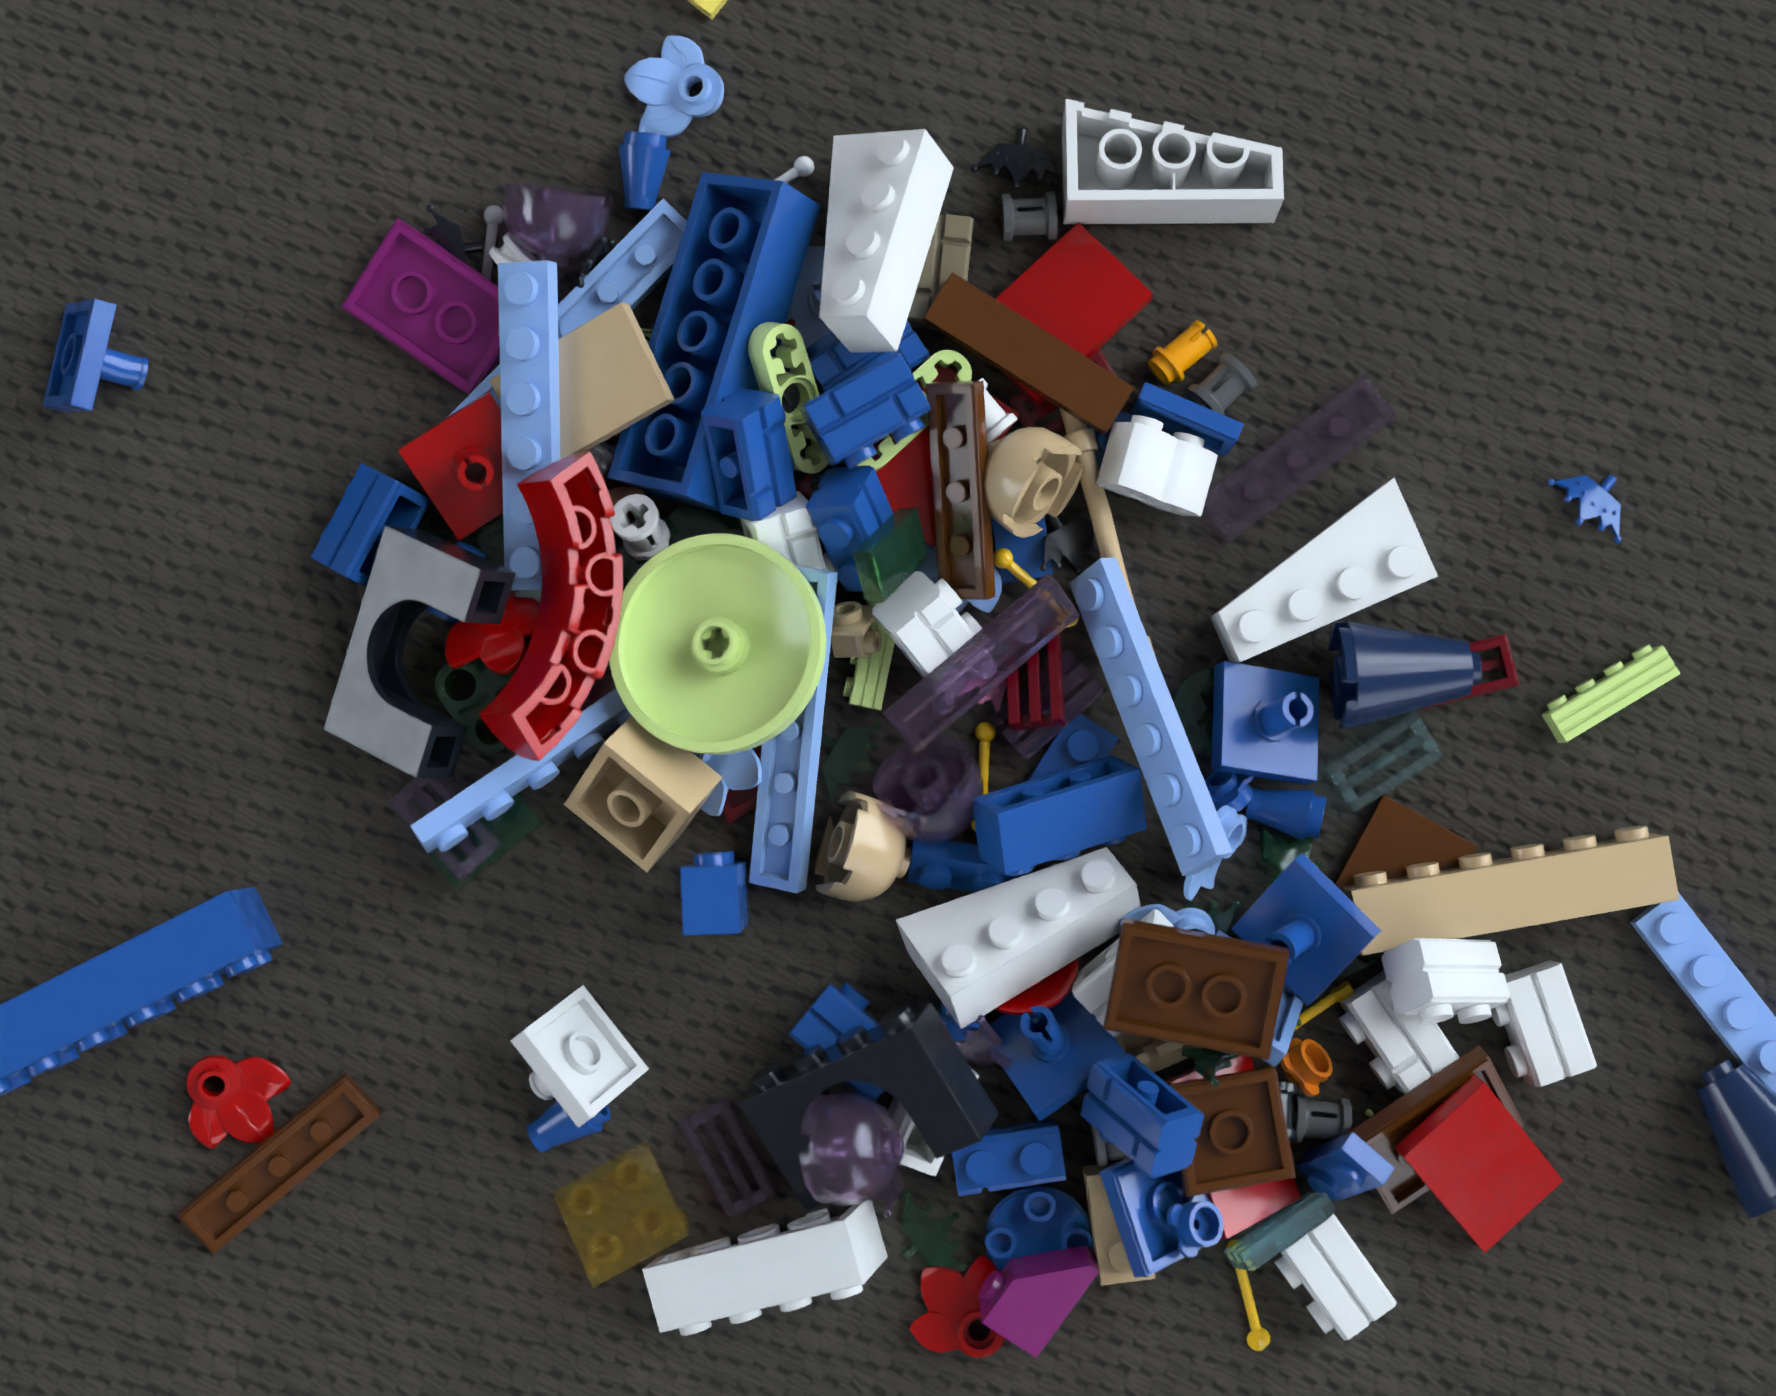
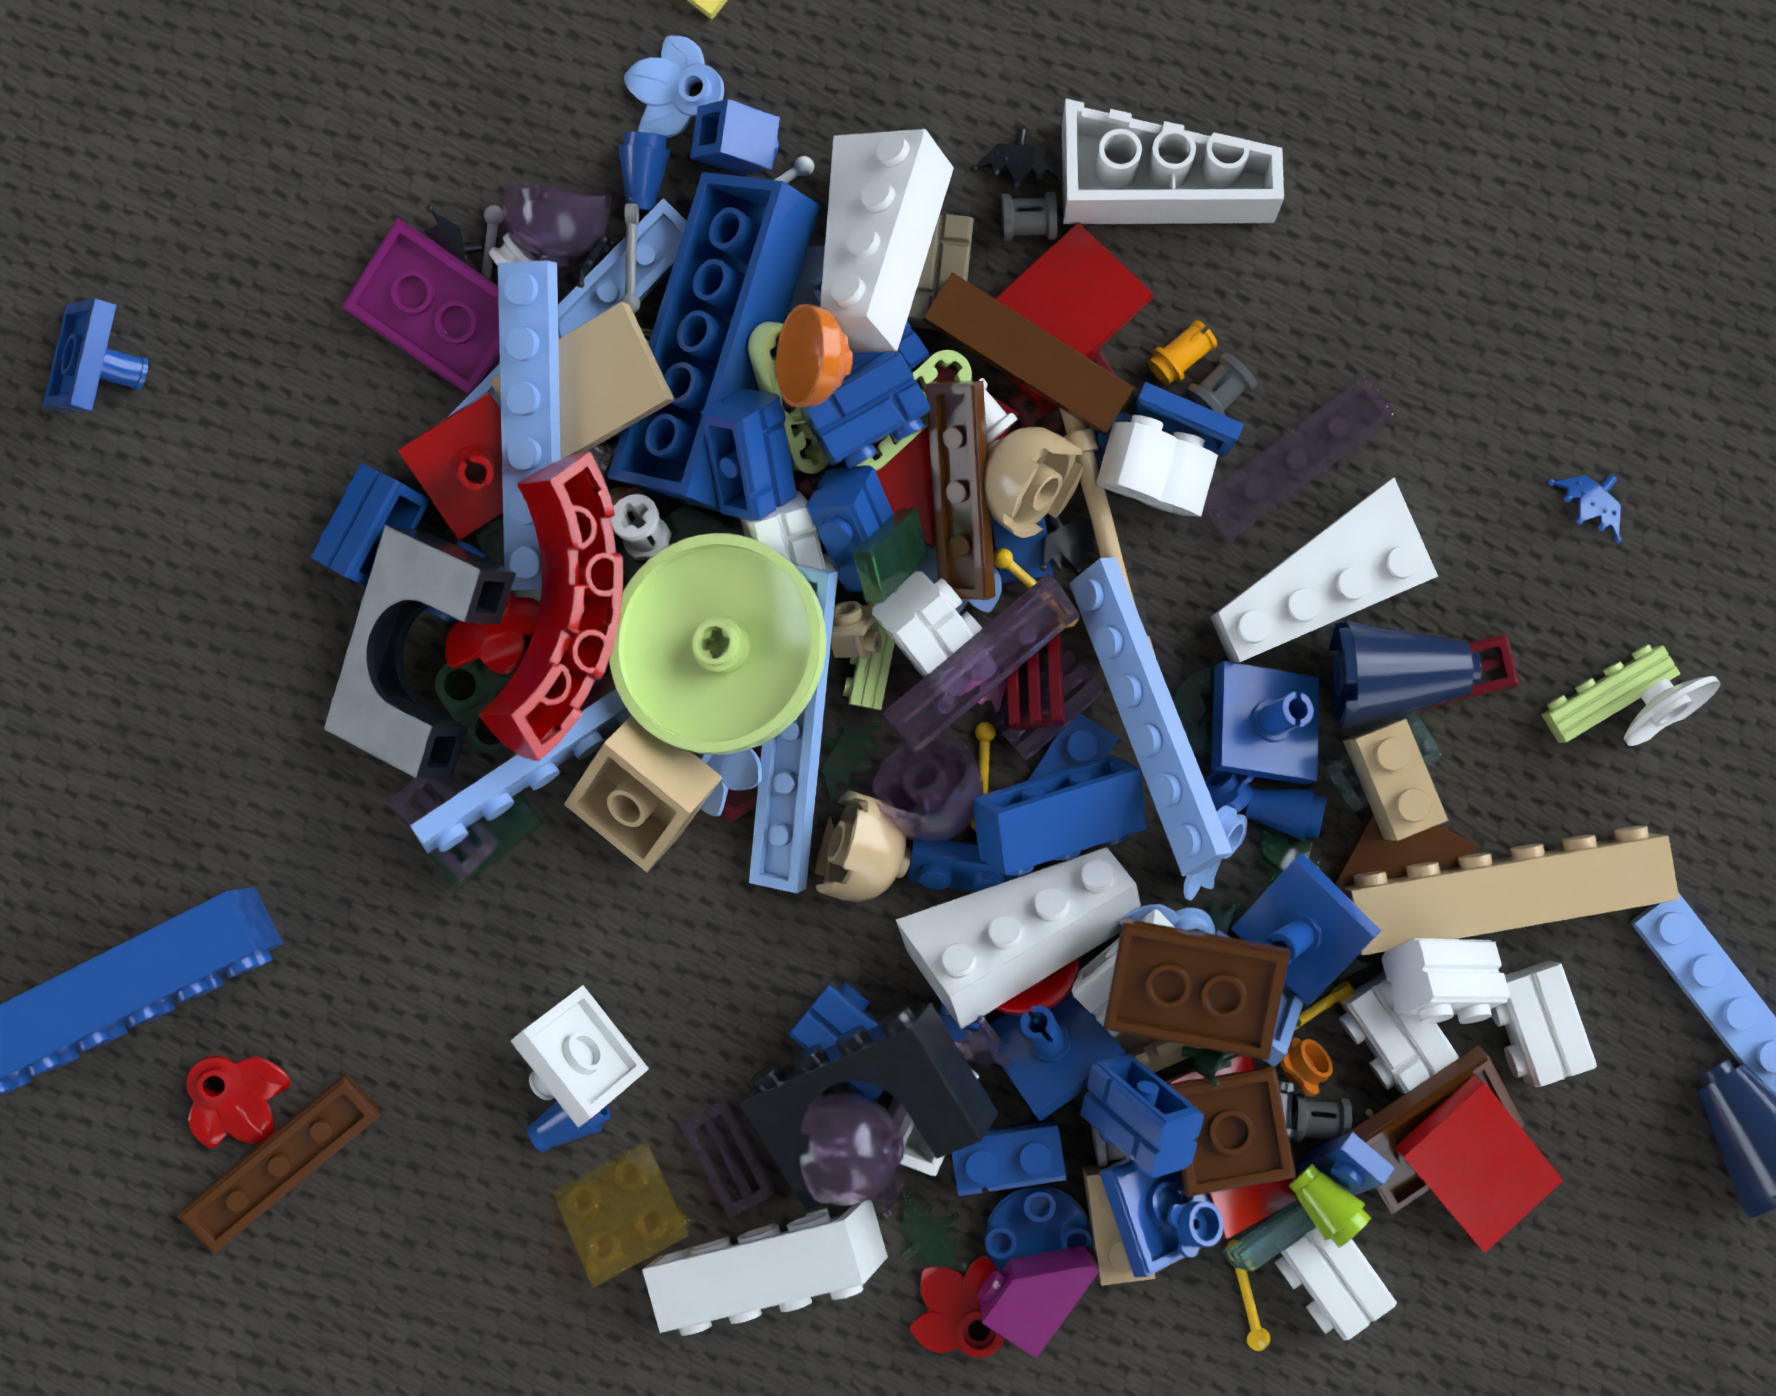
(631, 221): none -> light grey hinge
(714, 894): blue brick -> none
(735, 137): none -> brick
(811, 356): none -> orange piece
(1329, 1205): none -> lime cone
(1395, 780): none -> tan piece
(1668, 705): none -> white dish

